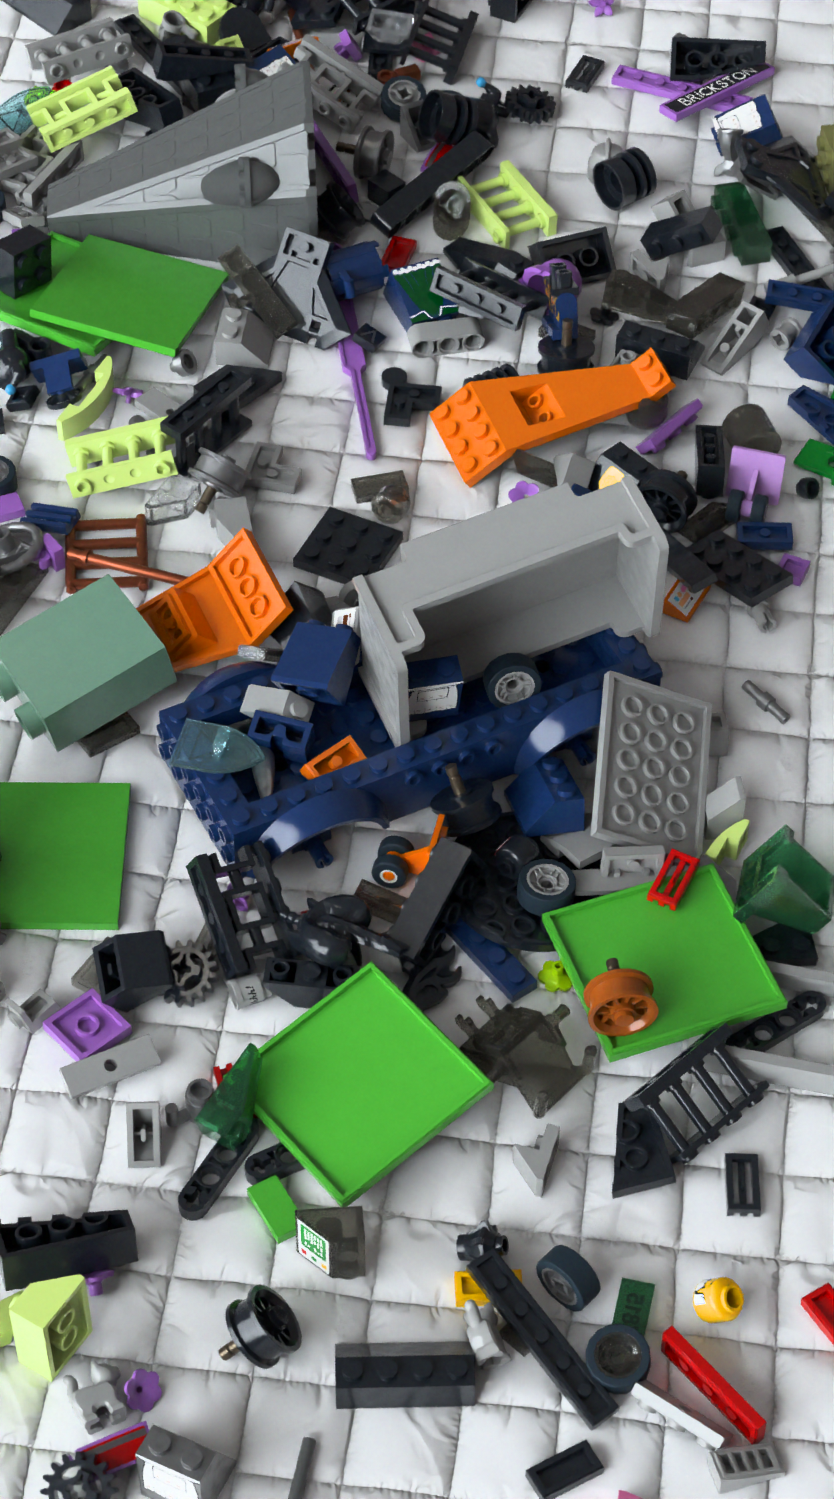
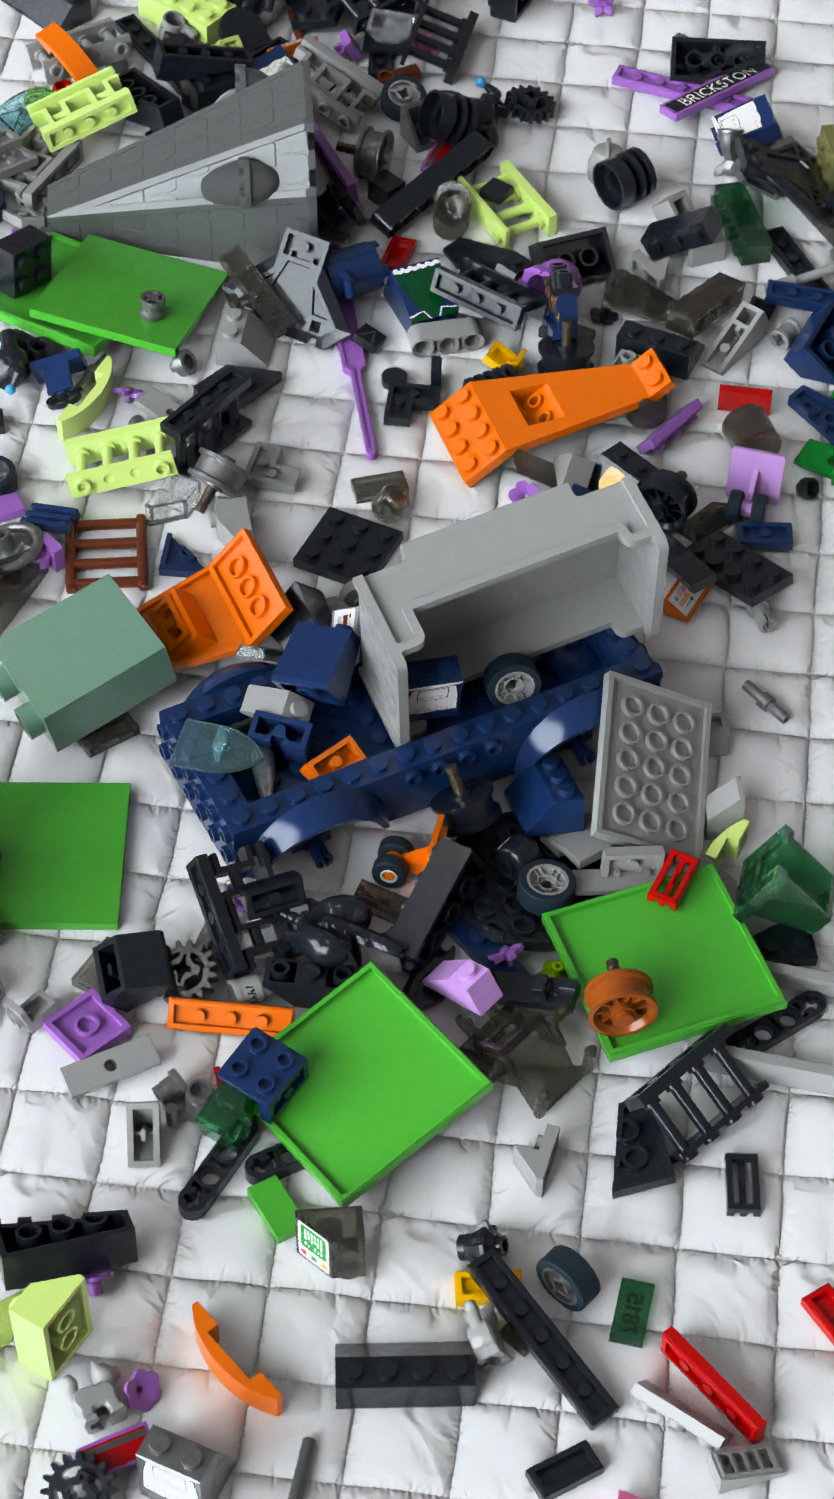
(23, 398): black tile -> none
(67, 51): none -> orange slope
(87, 557): copper bar -> none
(152, 305): none -> flat silver wheel
(170, 1088): none -> flat silver piece
(177, 560): none -> dark blue tile
(226, 1016): none -> orange tile
(255, 1391): none -> orange slope
(261, 1328): black wheel -> none
(265, 1072): none -> dark blue bracket
(272, 894): none -> black slope
(436, 370): none -> black tile
(465, 984): none -> lavender slope
(496, 191): none -> black tile
(500, 355): none -> yellow bracket
(507, 953): none -> medium lavender plant
(536, 990): none -> black hinge
(595, 63): black tile -> none
(611, 1342): wheel -> none
(709, 461): black slope -> none
(718, 1300): yellow head -> none
(735, 396): none -> red tile
(796, 566): medium lavender tile -> none

